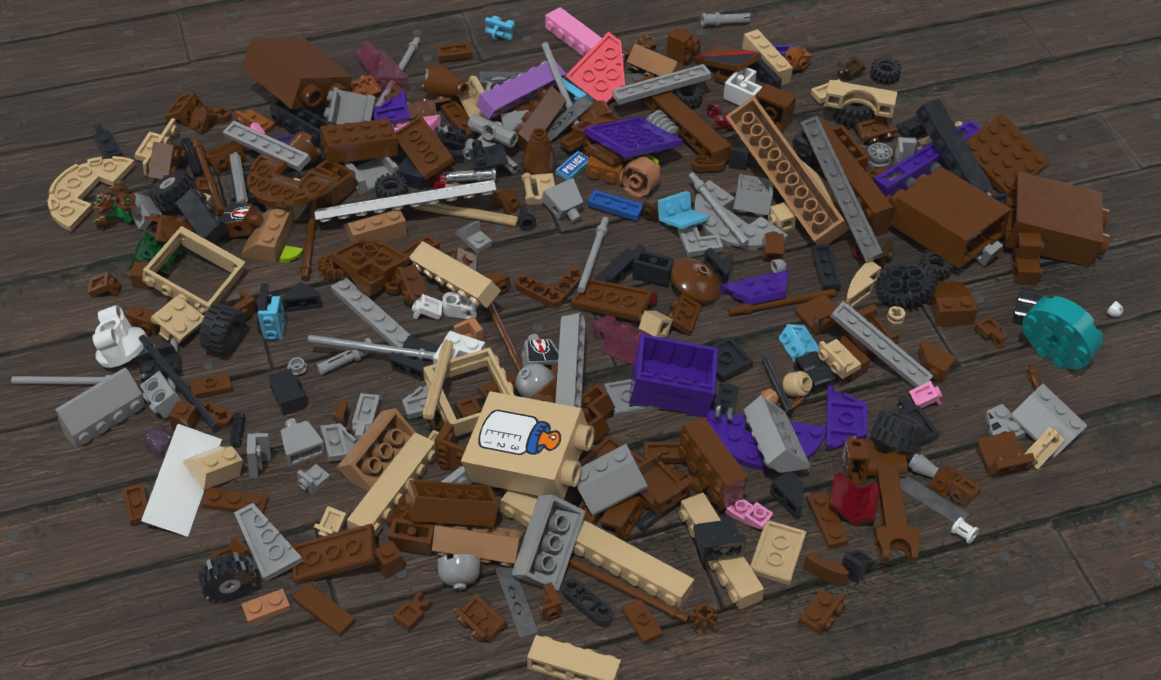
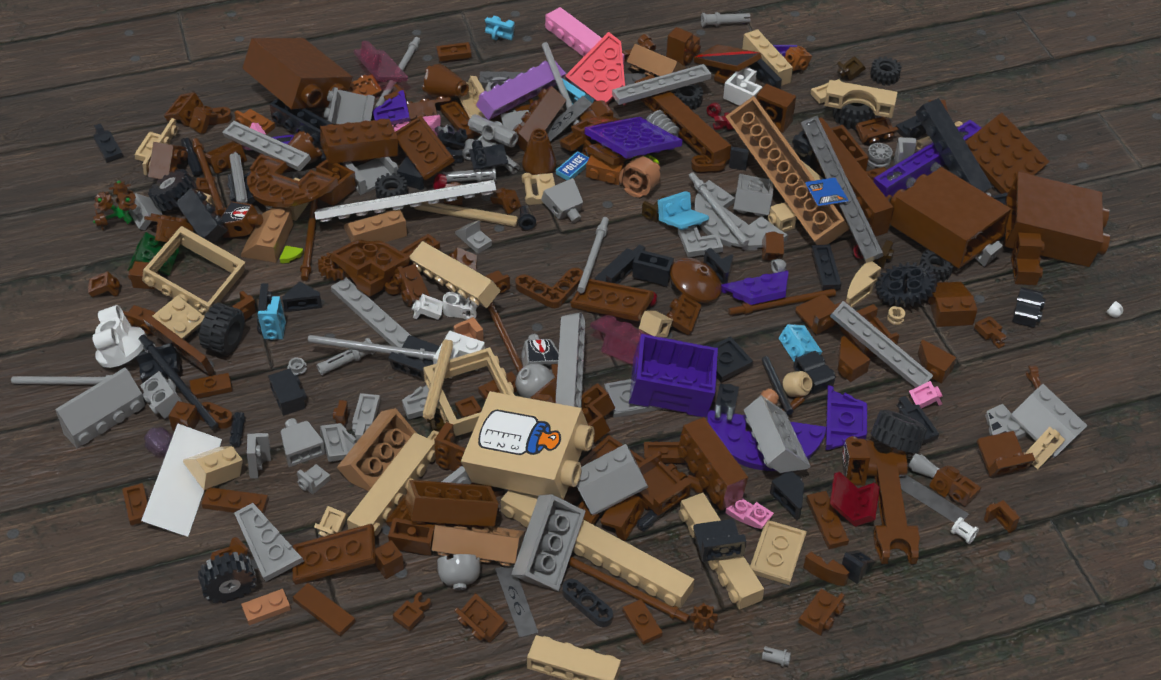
(77, 181): tan plate -> none
(179, 344): none -> reddish brown tile
(552, 603): reddish brown bracket -> none
(615, 205): blue plate -> none
(776, 656): none -> light grey pin
(826, 191): none -> blue sticker
(838, 358): tan bracket -> none
(1004, 514): none -> reddish brown bracket
(1062, 332): teal brick -> none

